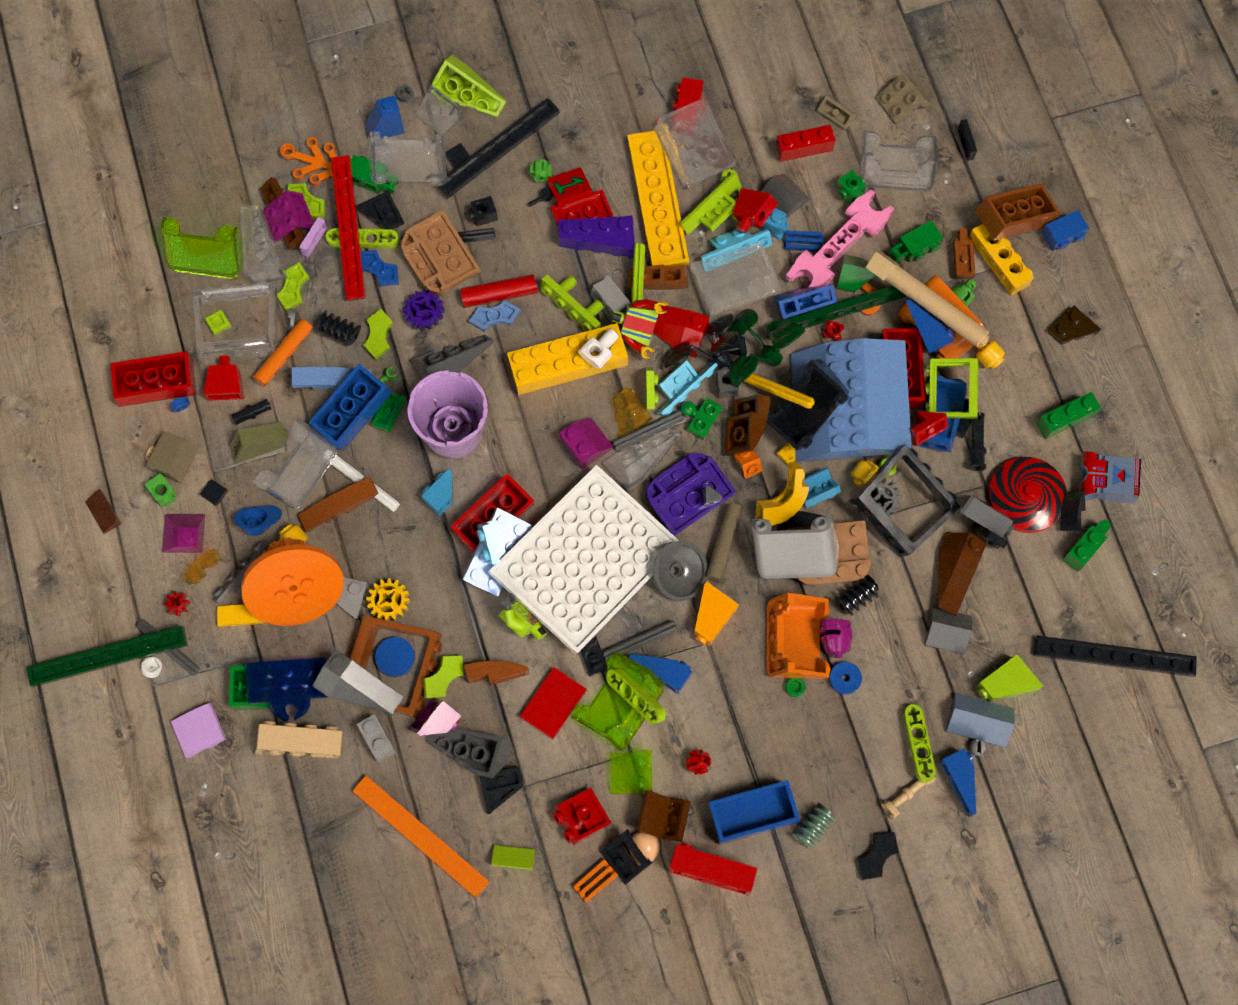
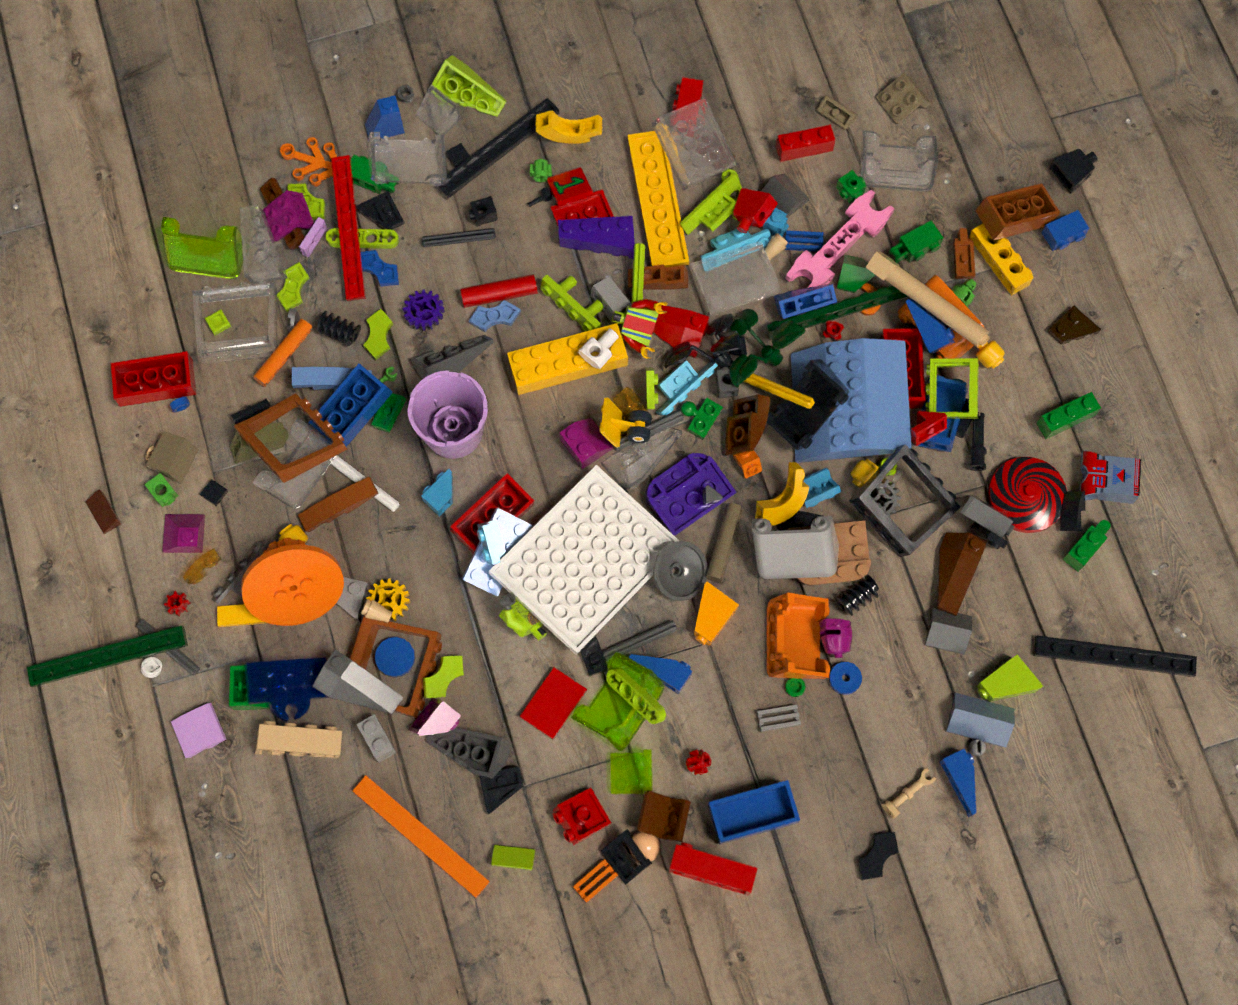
(223, 381): red torso -> none
(257, 520): blue piece -> none
(291, 470): none -> dark orange windscreen
(376, 611): none -> tan cone
(438, 254): medium nougat plate -> none
(494, 670): dark orange slope -> none
(568, 131): none -> yellow arch
(613, 425): none -> yellow plate
(775, 246): none -> tan cone
(787, 454): yellow tile -> none
(794, 708): none -> light grey tile
(814, 826): sand green piece -> none
(919, 743): lime beam -> none
(967, 139): black tile -> none
(1073, 168): none -> black torso

